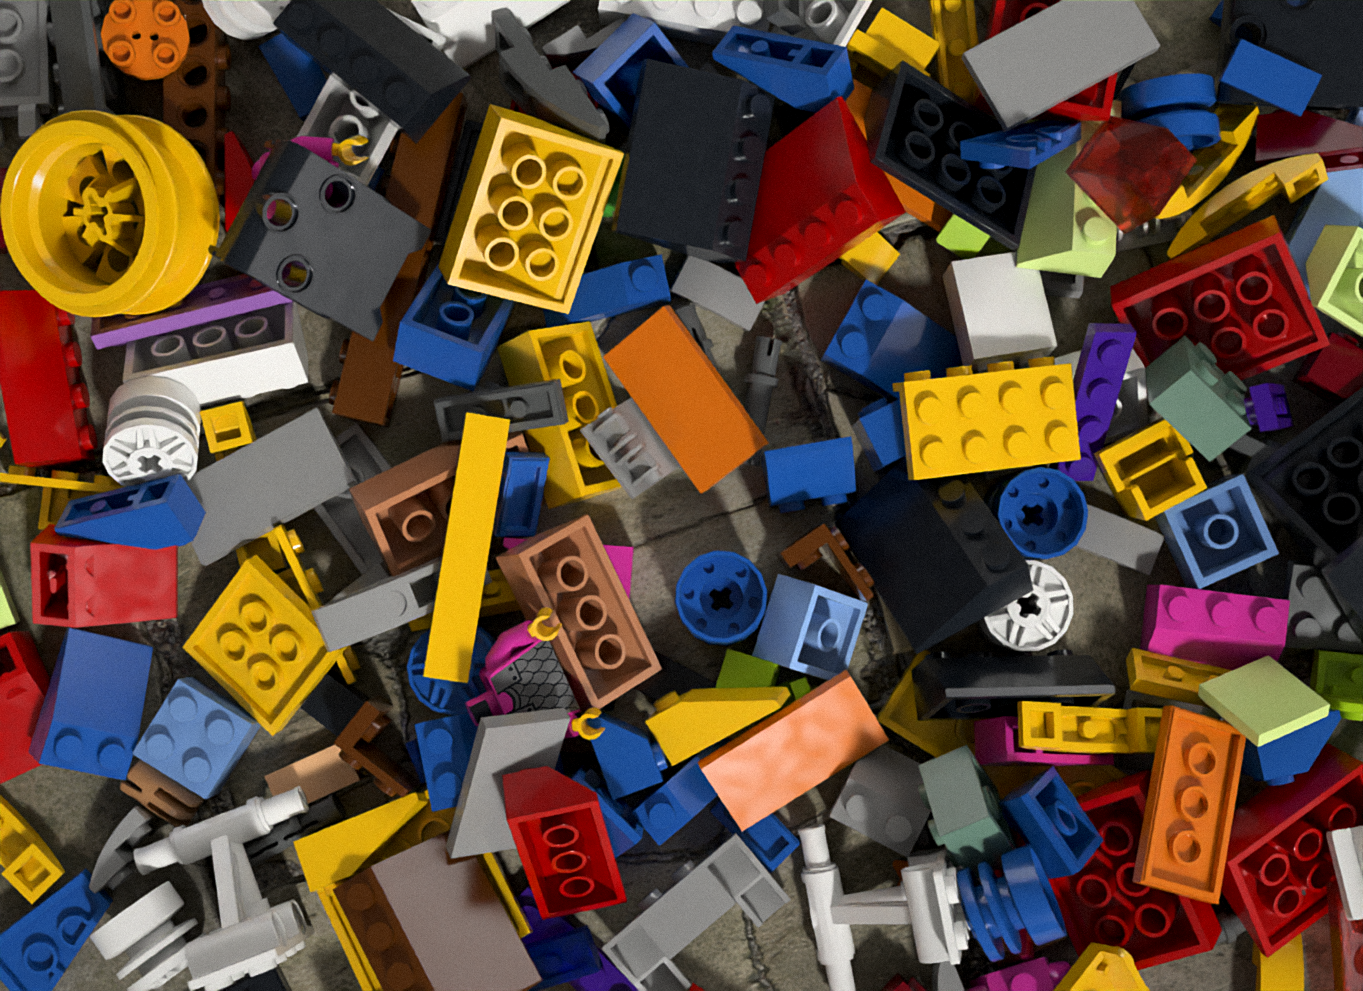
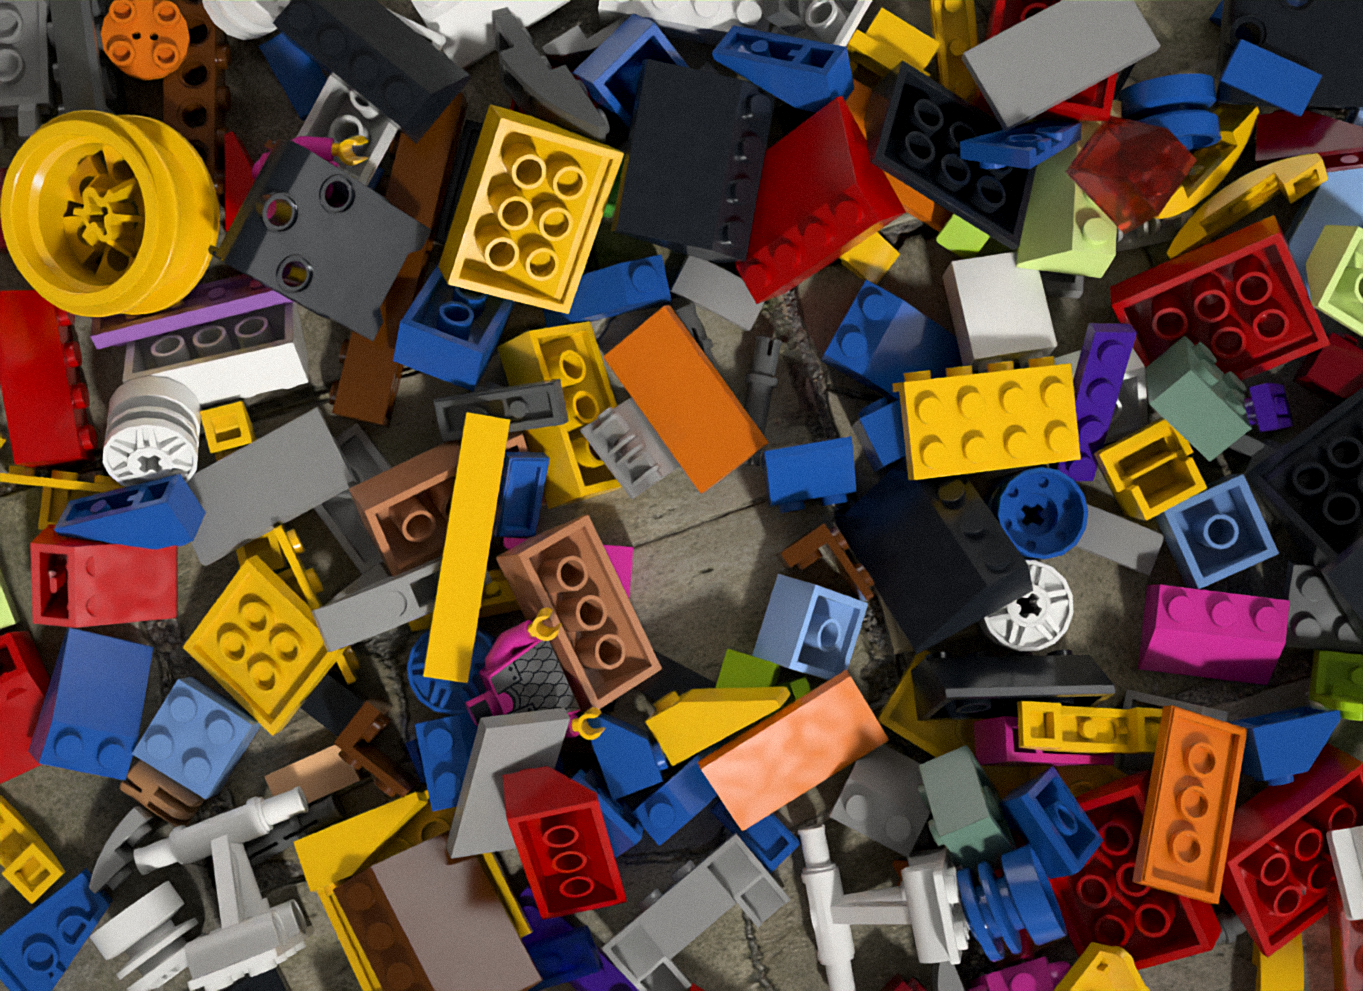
(717, 573): blue wheel -> none
(1169, 676): yellow plate -> none
(1263, 700): yellowish green tile -> none

